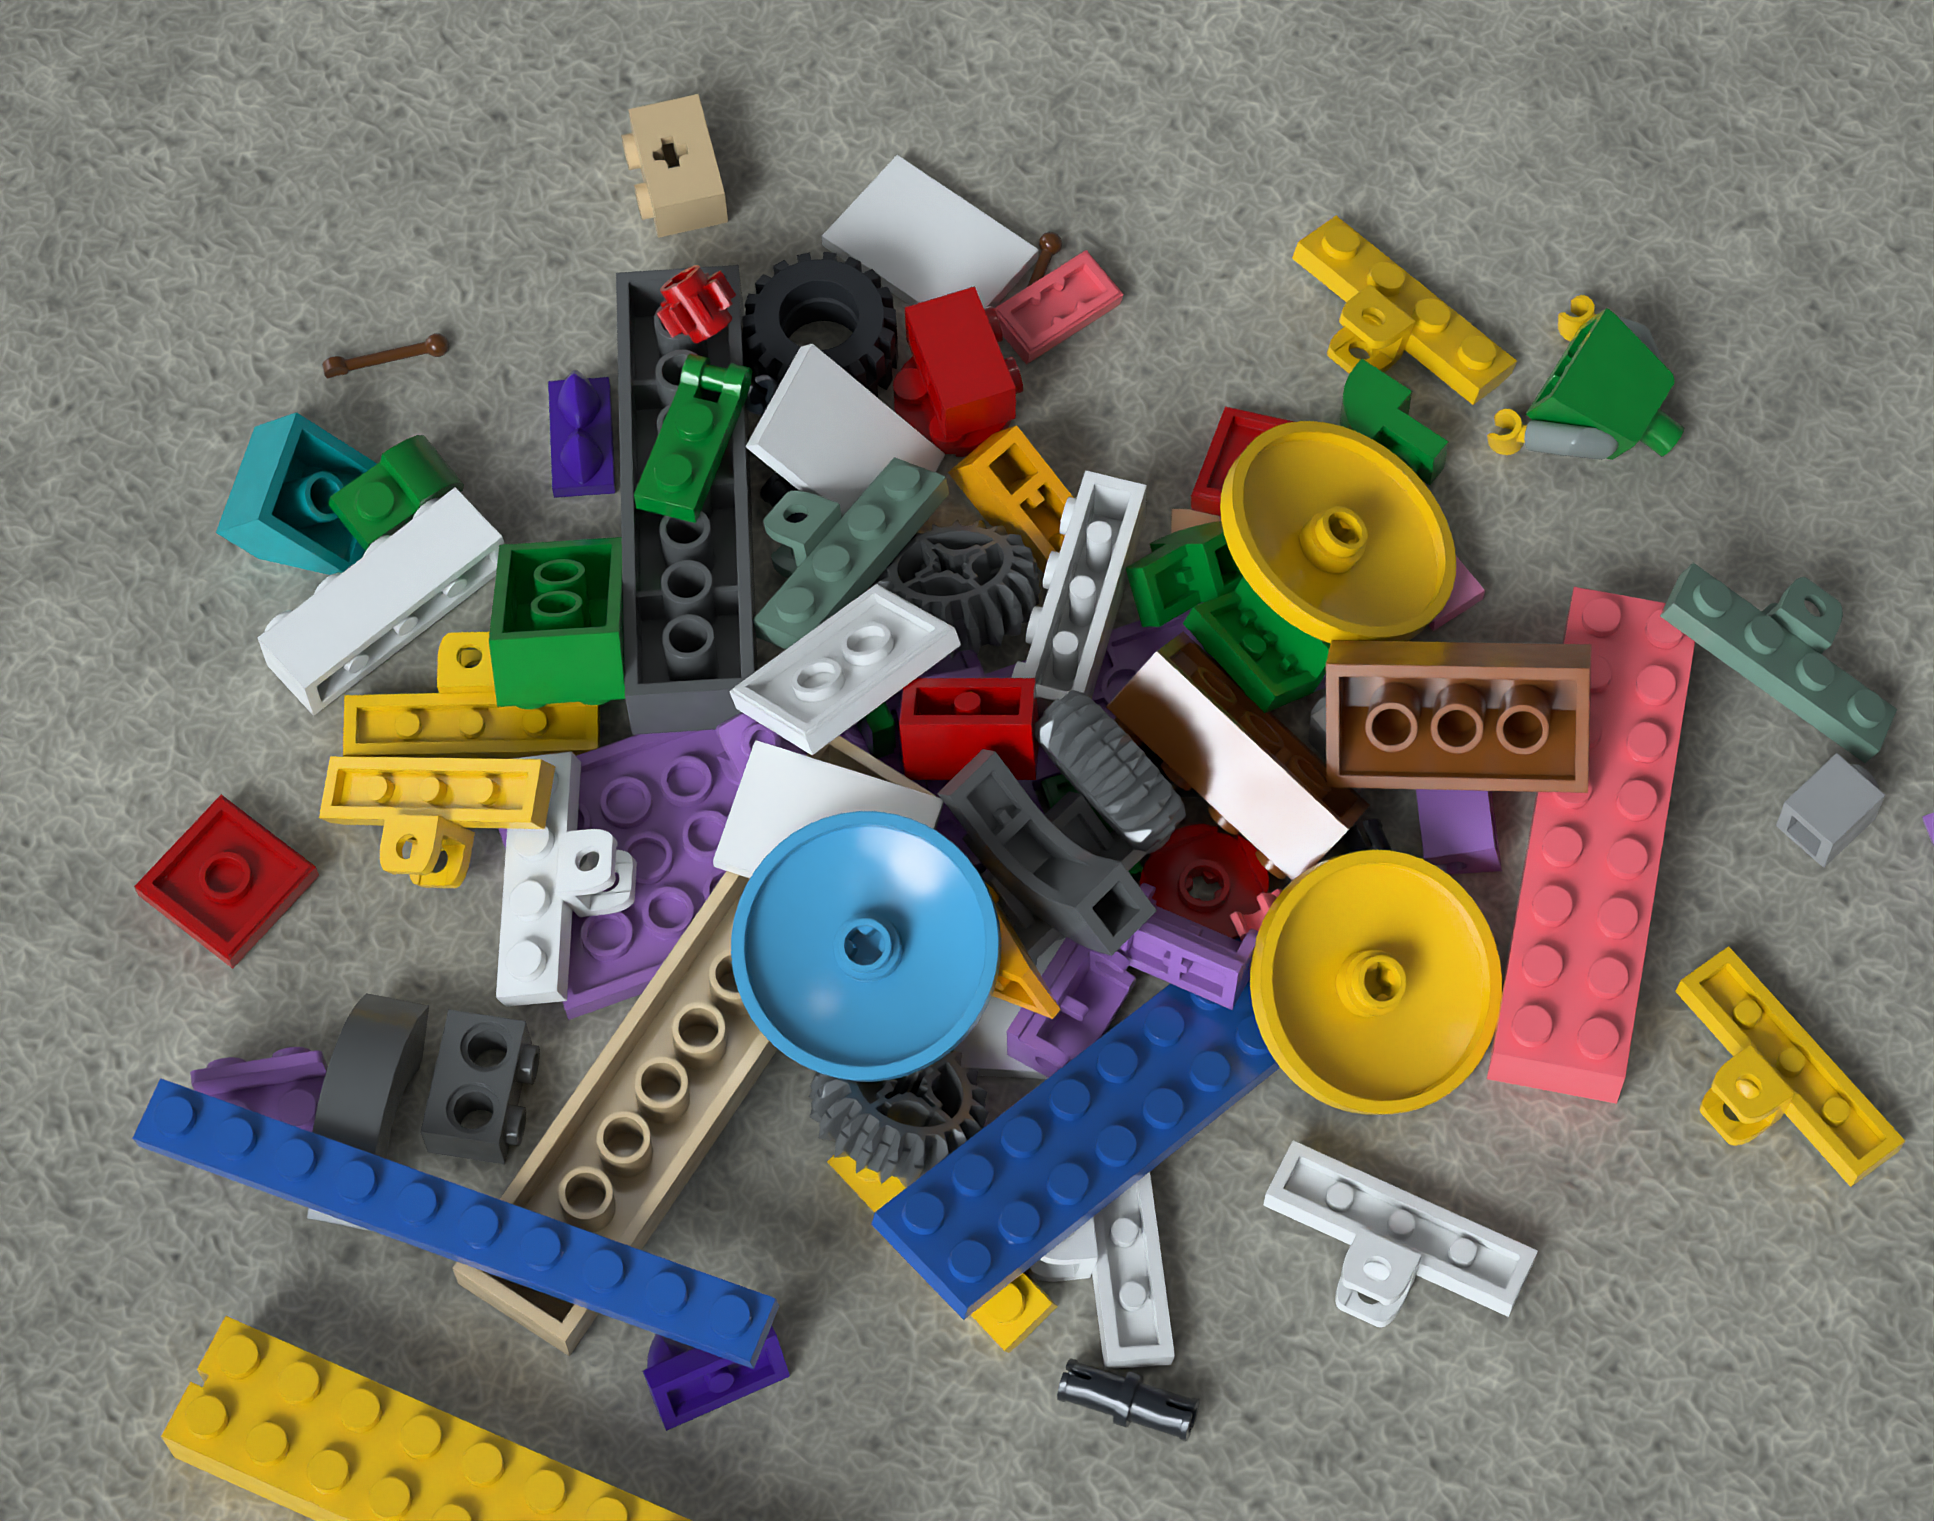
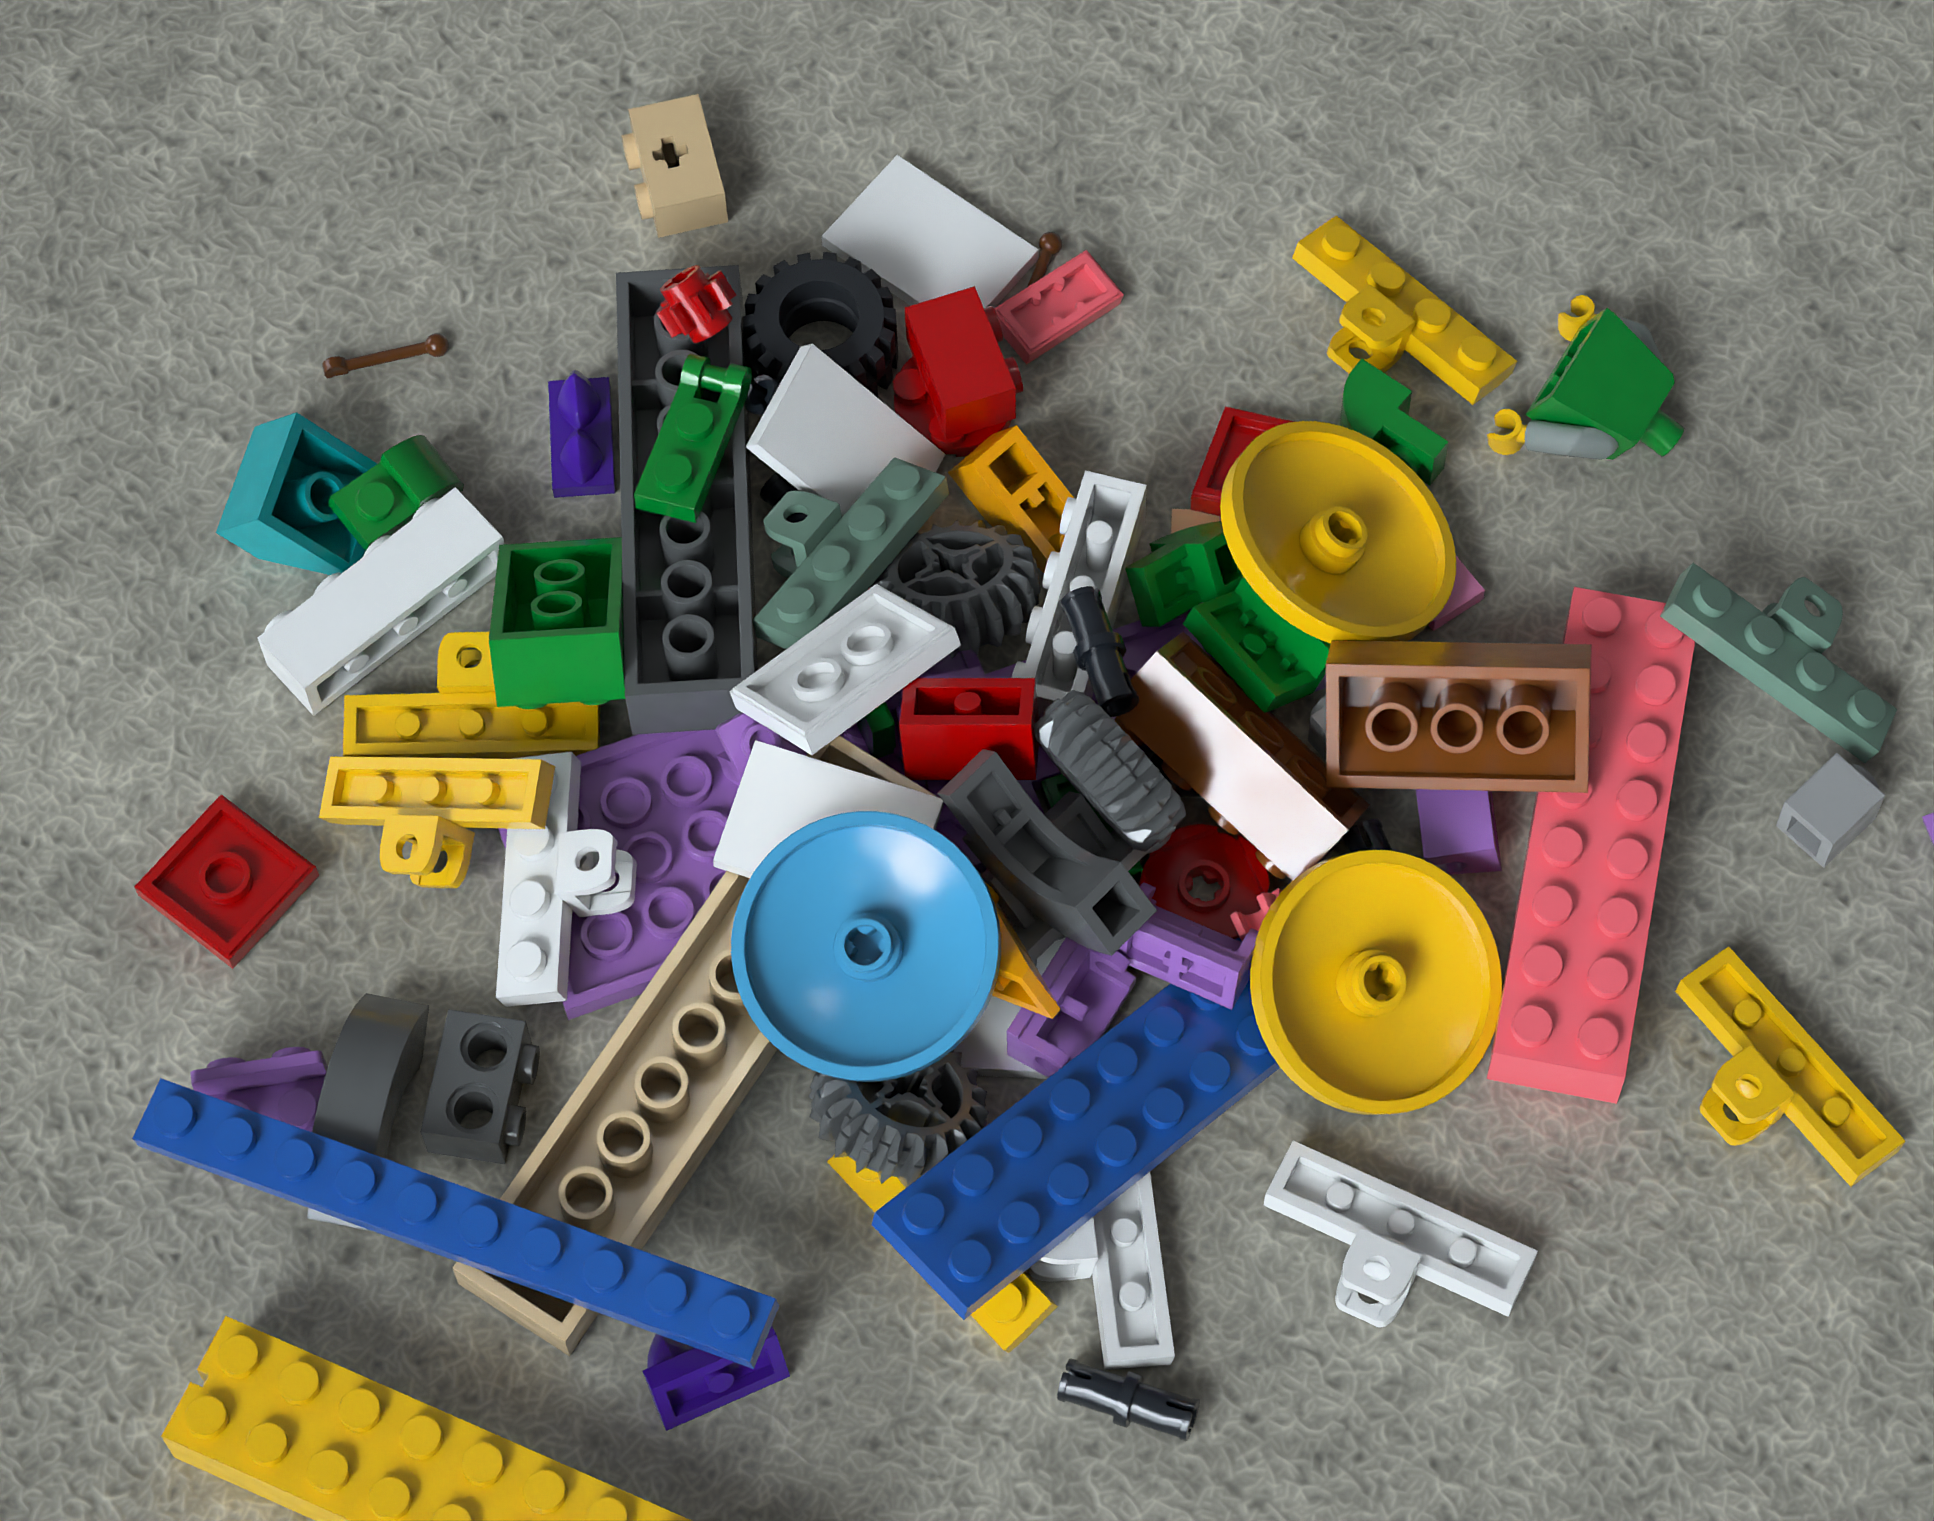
(1099, 651): none -> black pin

